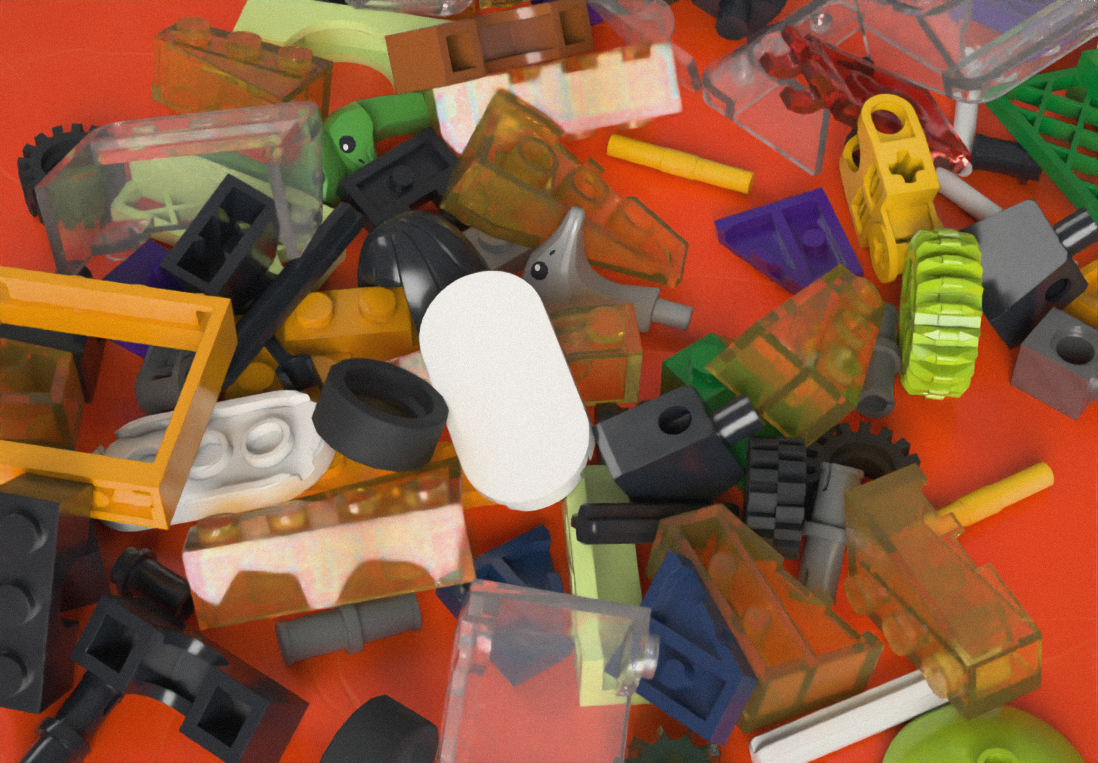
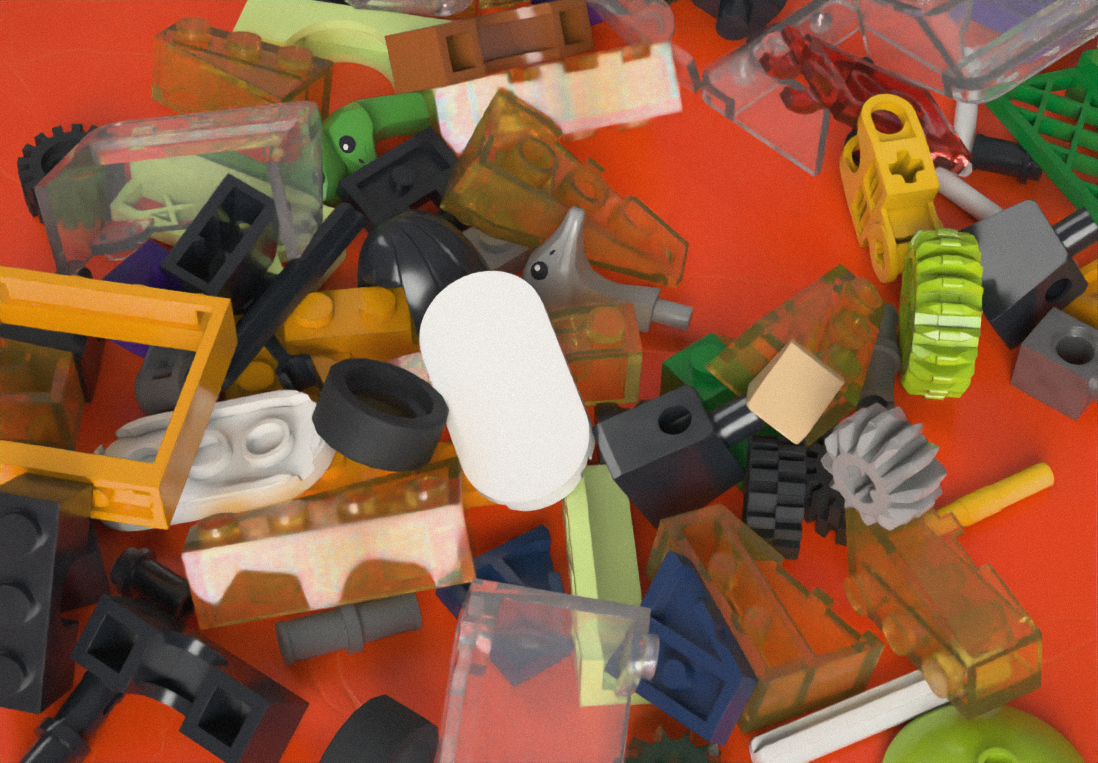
(630, 521): black axle -> none
(680, 163): yellow piece -> none
(790, 240): dark purple wing -> none
(793, 391): none -> tan slope
(826, 530): dark grey pin -> none
(883, 466): none -> light grey gear

